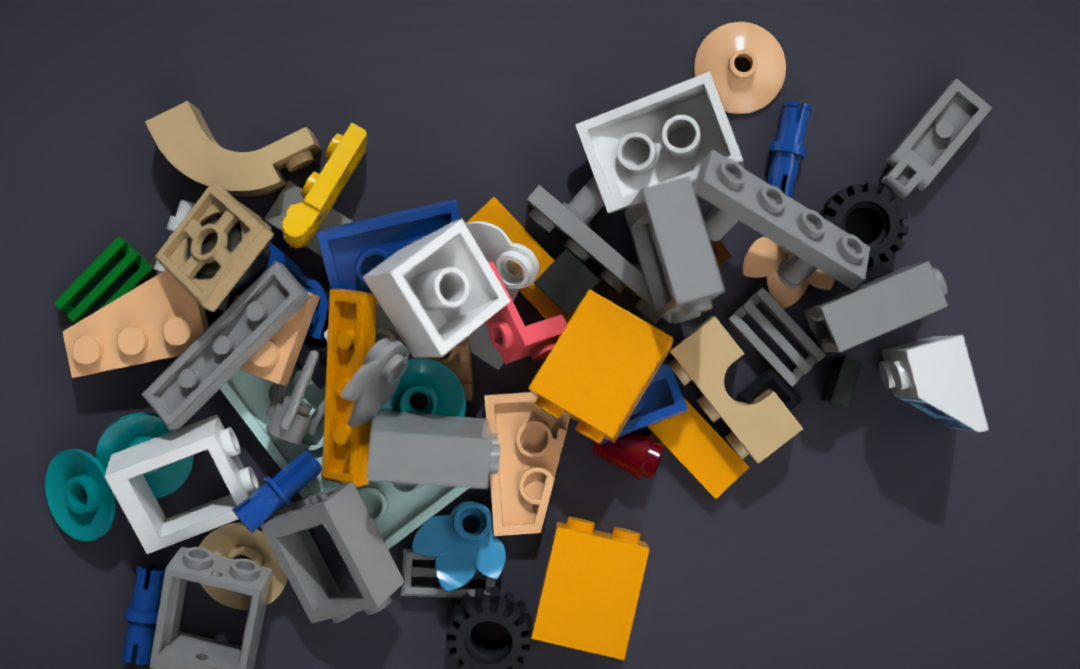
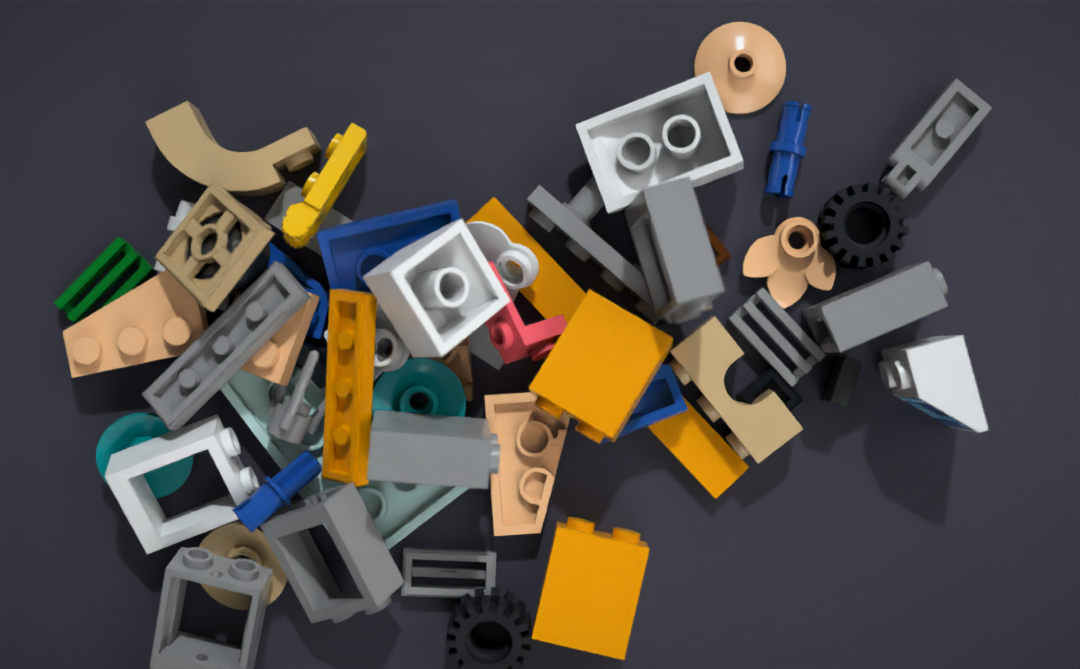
(79, 495): teal dish -> none
(143, 614): blue pin -> none
(375, 380): light grey plate -> none
(460, 552): dark azure plate -> none
(566, 281): pearl dark grey tile -> none
(632, 453): dark red cone -> none
(766, 209): light grey plate -> none

